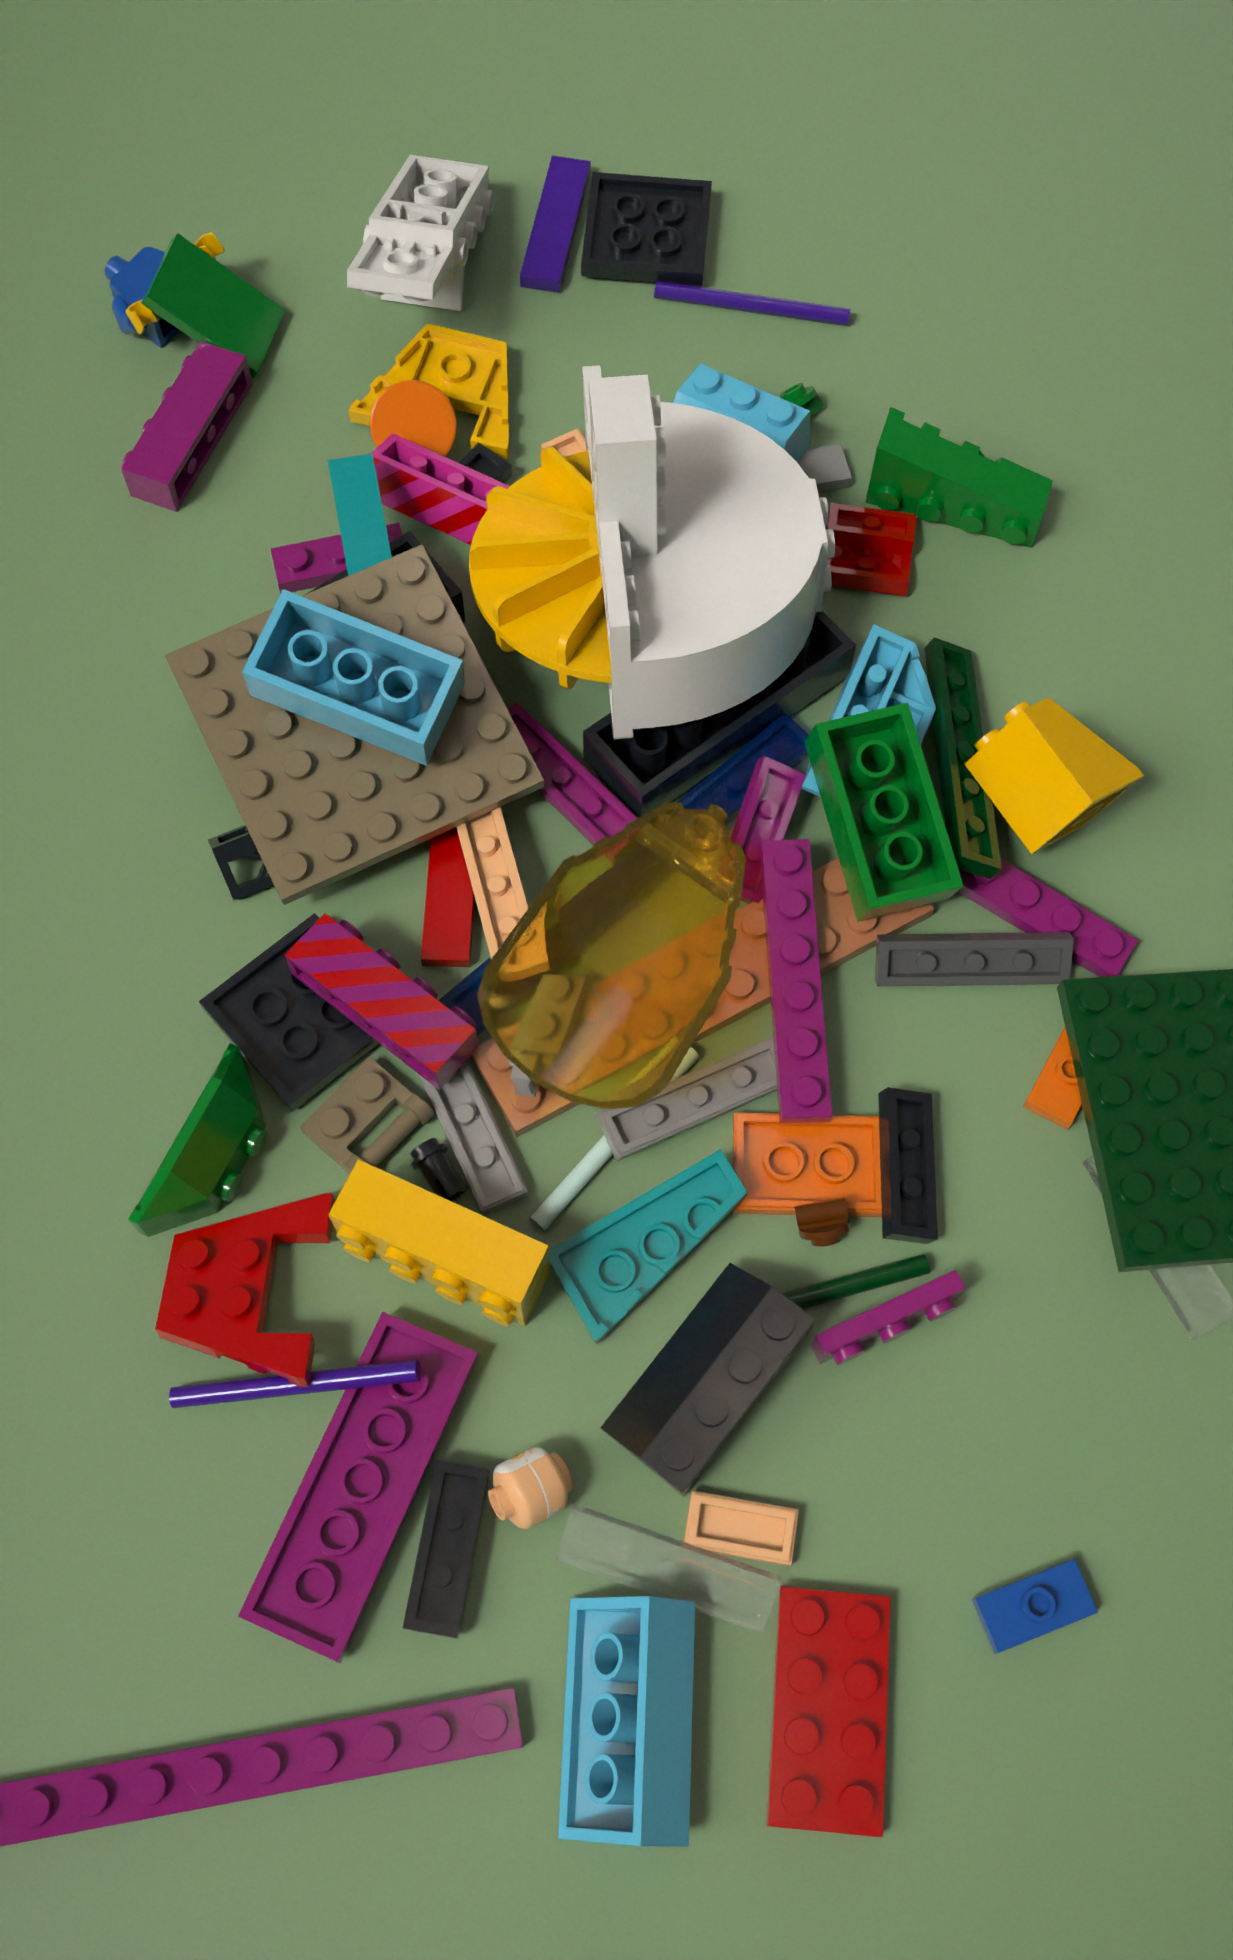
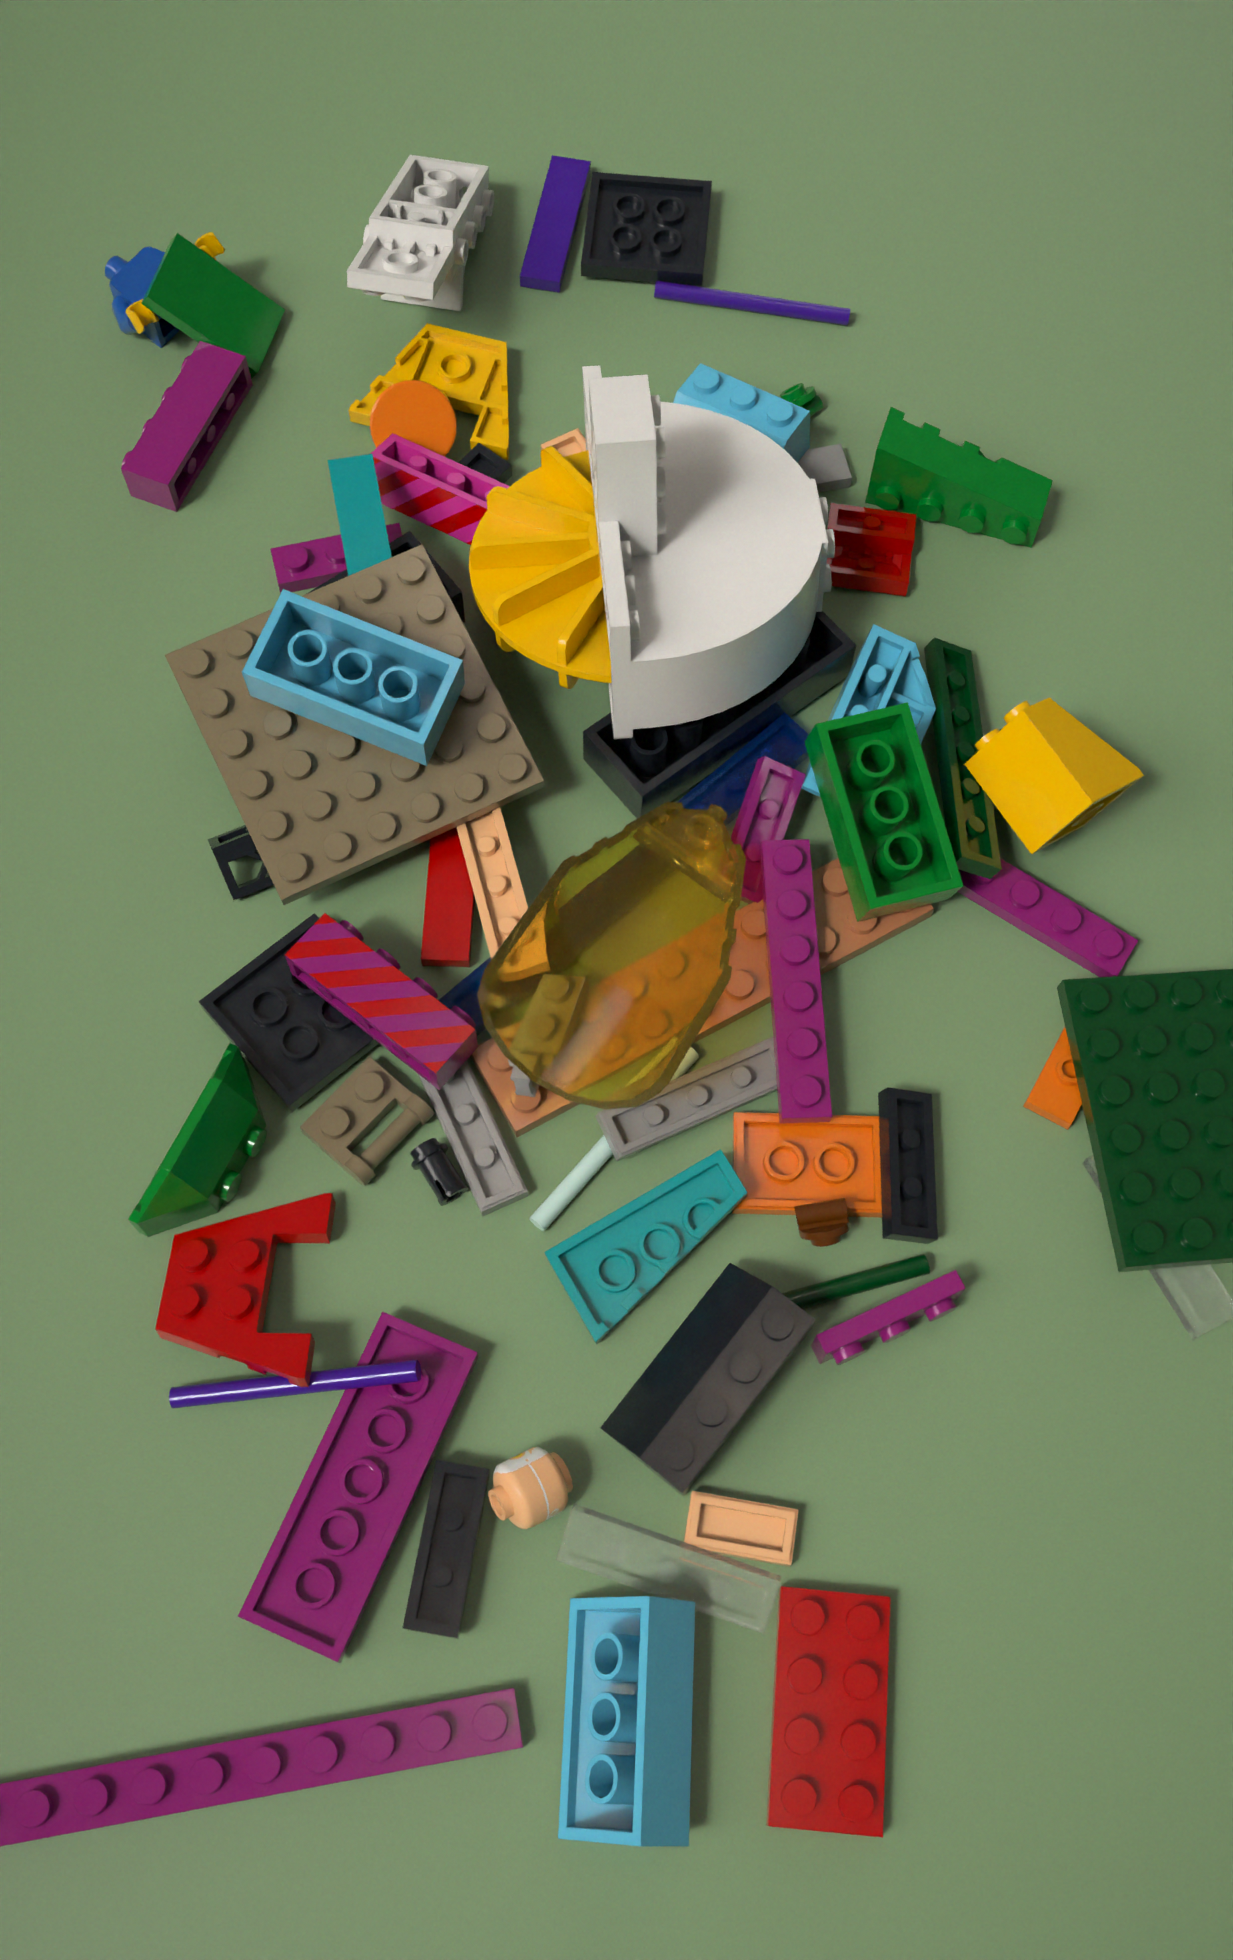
(440, 1244): yellow brick -> none
(570, 785): magenta plate -> none
(973, 959): dark grey plate -> none
(1034, 1606): blue plate -> none

